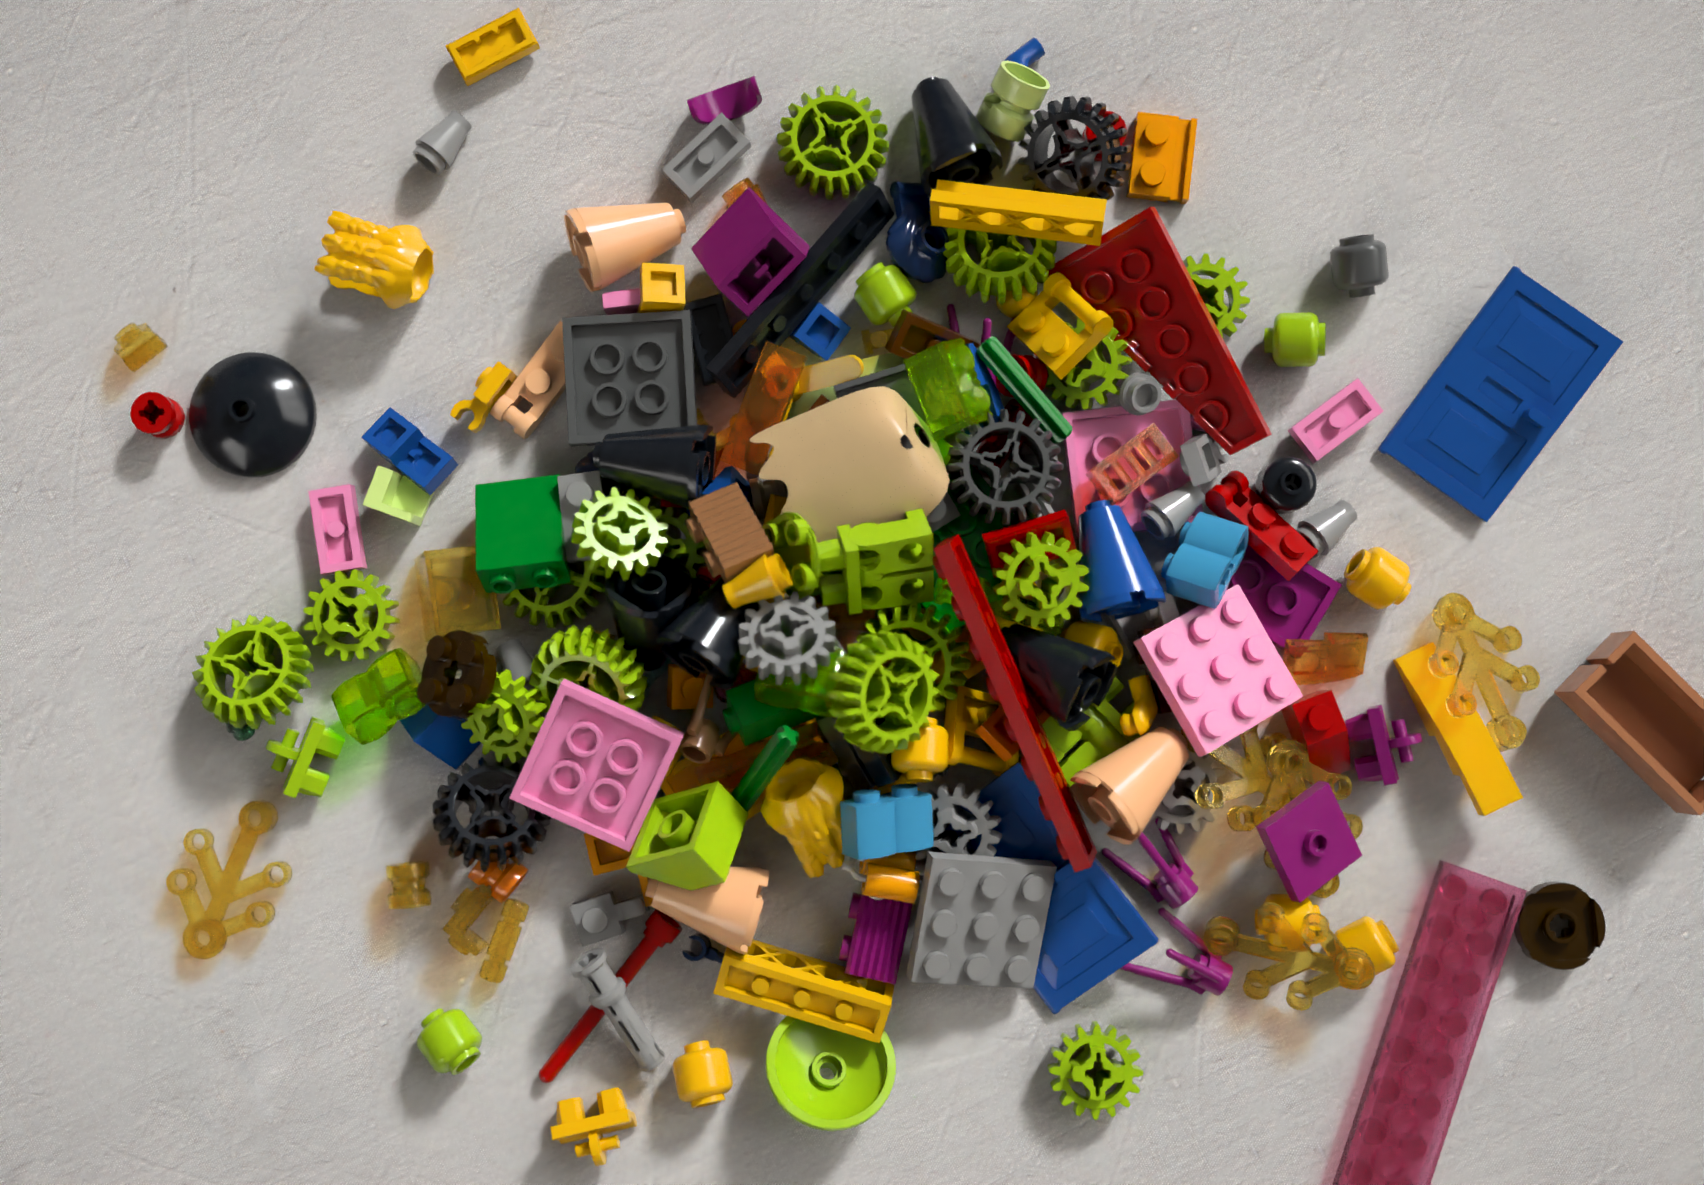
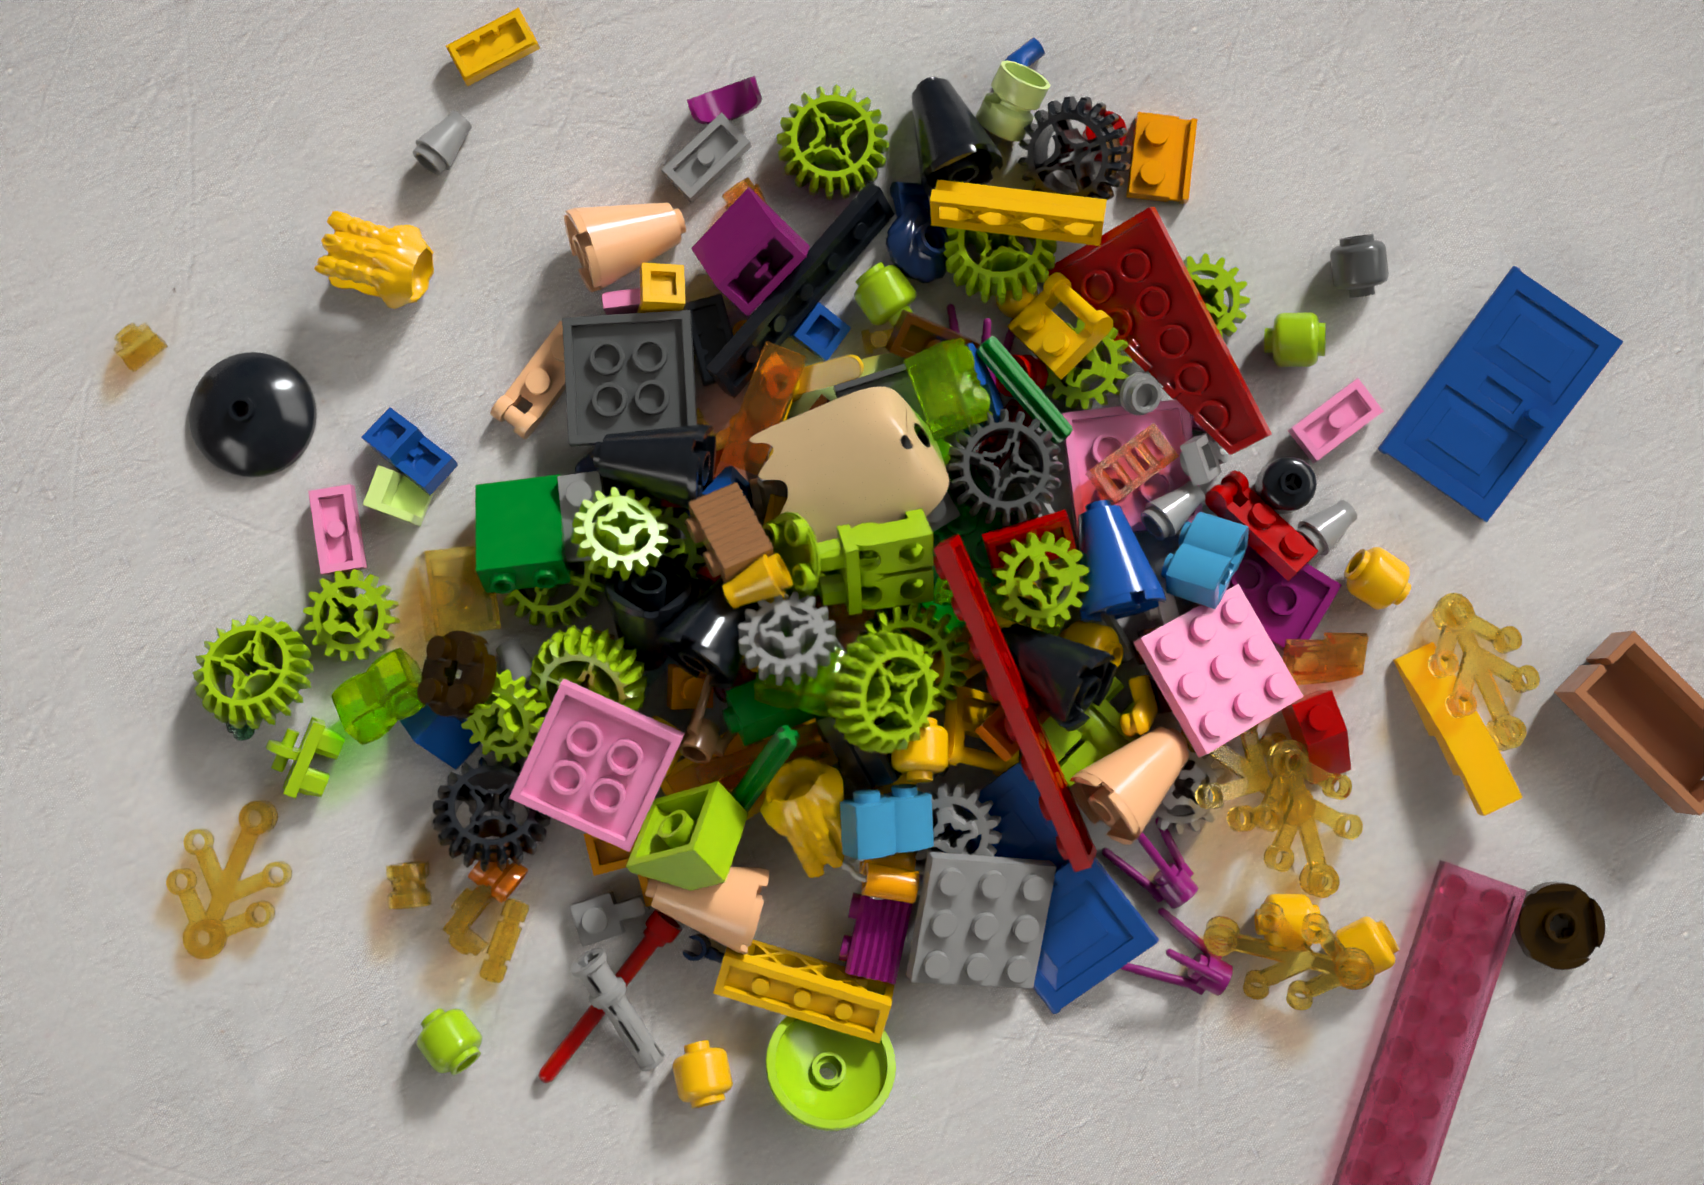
(168, 418): red wheel -> none
(490, 387): yellow plate -> none
(574, 1126): yellow hips -> none
(1114, 1070): lime gear -> none
(1309, 841): magenta plate -> none
(1380, 765): magenta hips -> none

